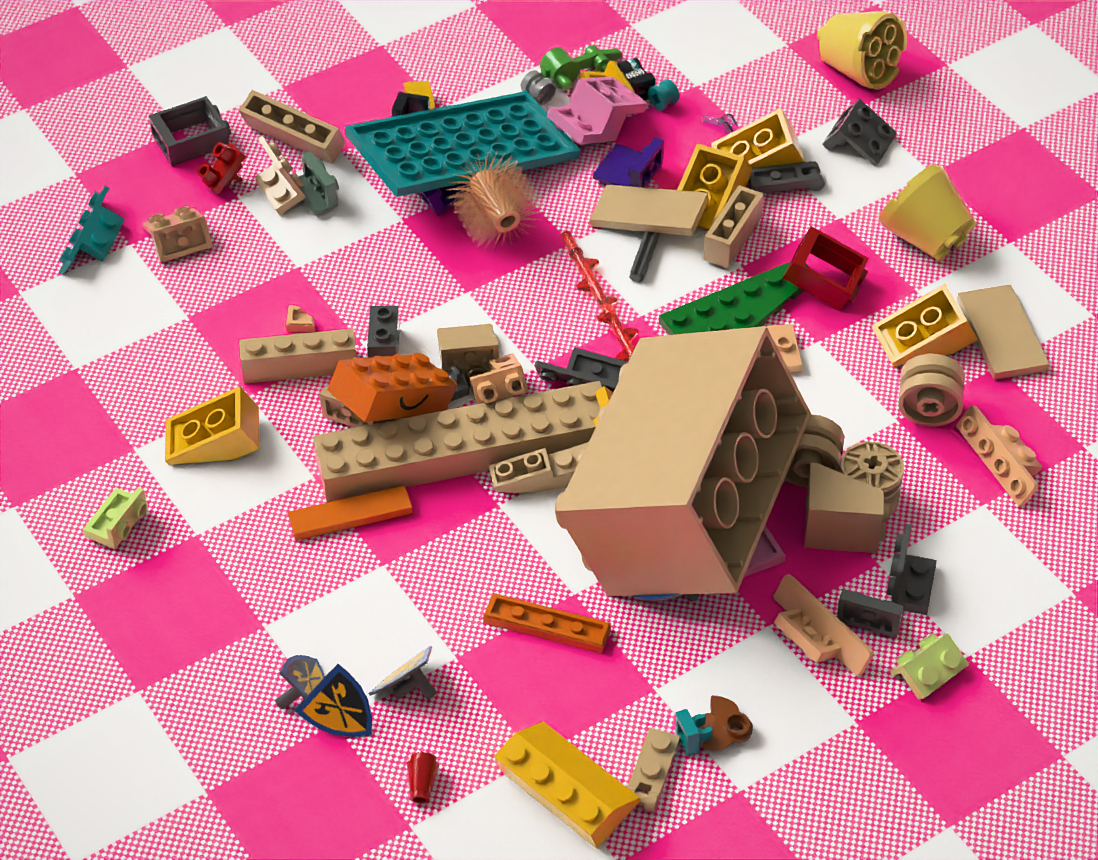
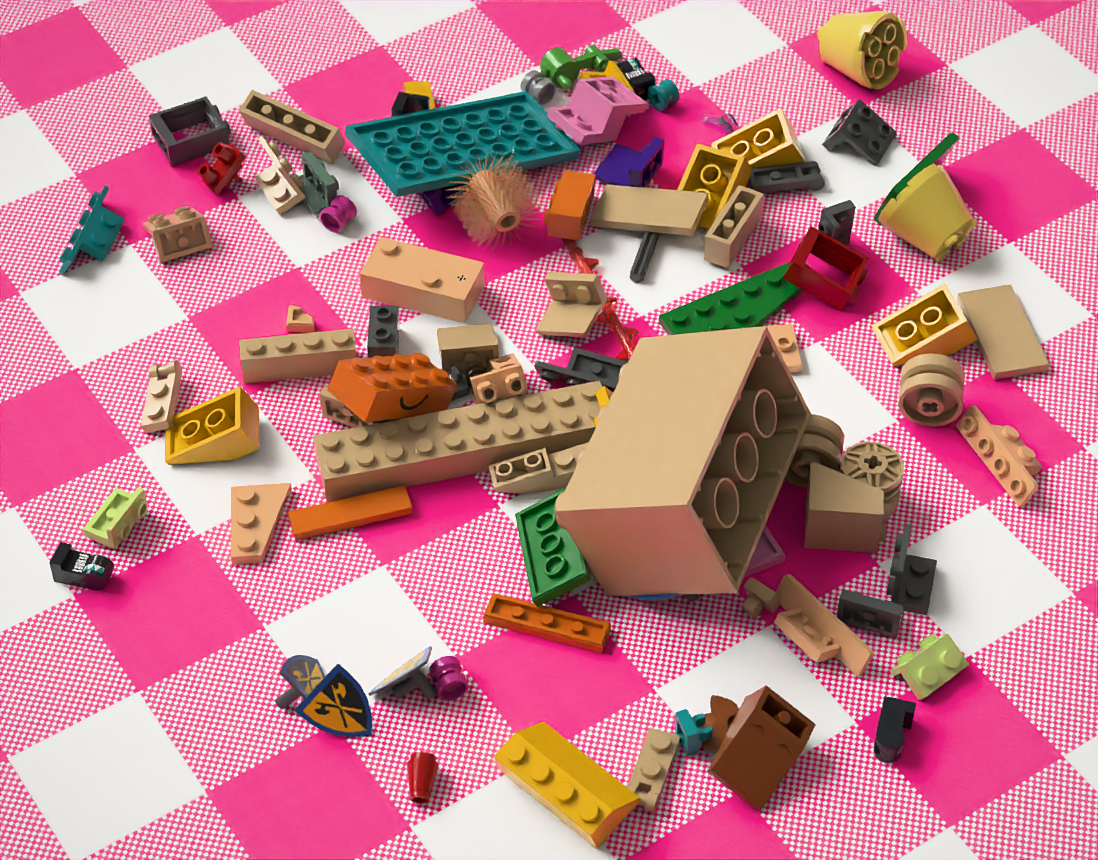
(80, 568): none -> black leg
(161, 396): none -> tan plate
(253, 519): none -> light nougat wing
(340, 212): none -> dark pink wheel
(422, 280): none -> light nougat brick
(449, 680): none -> dark pink wheel
(549, 553): none -> green tile
(570, 205): none -> orange brick
(574, 304): none -> tan bracket
(759, 597): none -> tan tile
(761, 746): none -> dark orange slope
(838, 221): none -> dark grey bracket
(889, 734): none -> black leg
(936, 156): none -> green tile

